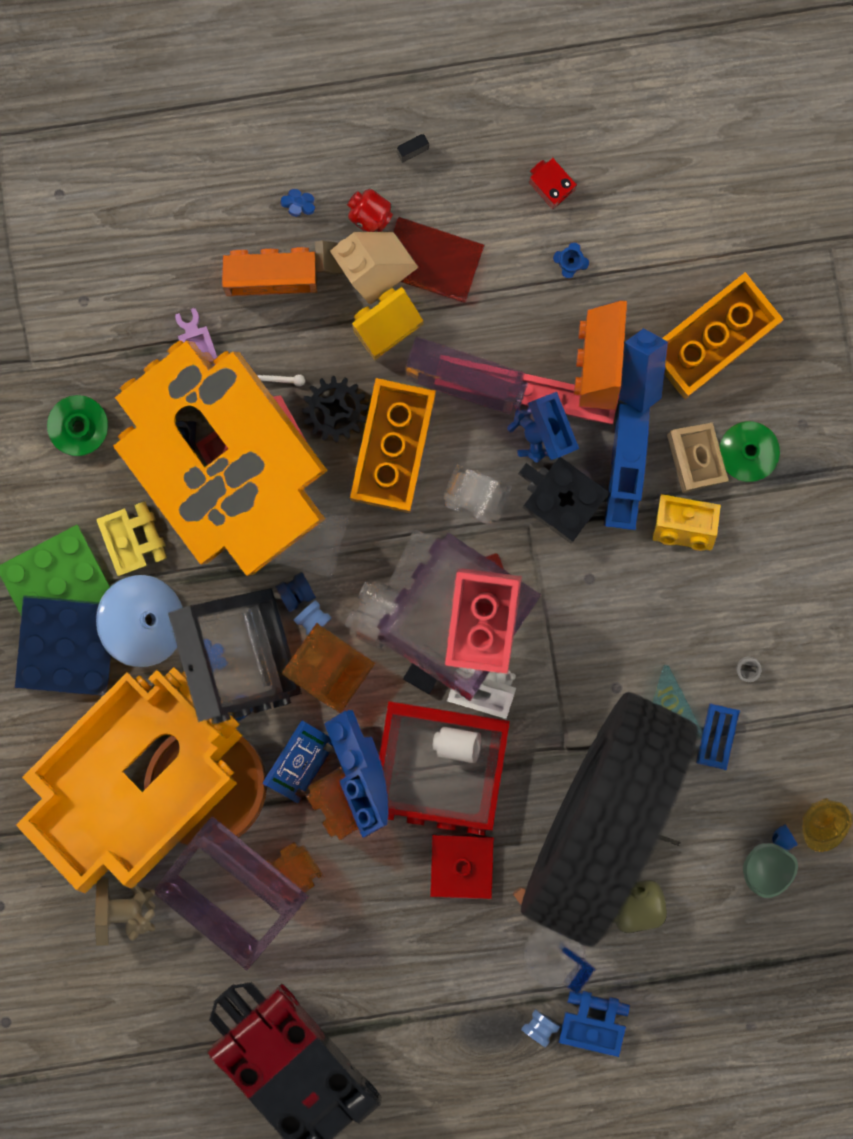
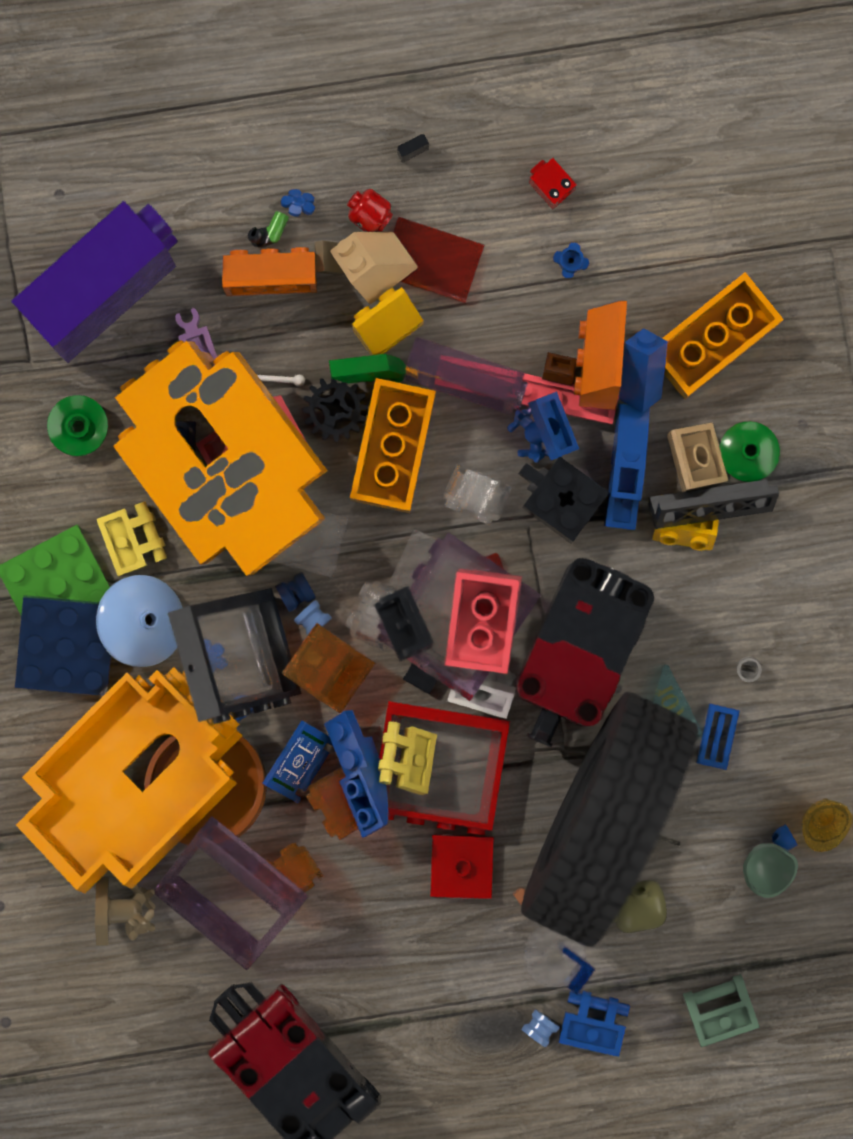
(98, 278): none -> dark purple brick
(270, 234): none -> arm
(368, 368): none -> green piece
(404, 624): none -> black hinge
(415, 759): none -> light yellow plate
(457, 744): white brick -> none
(559, 369): none -> reddish brown tile
(582, 646): none -> piece
(712, 503): none -> black fence
(725, 1020): none -> sand green plate

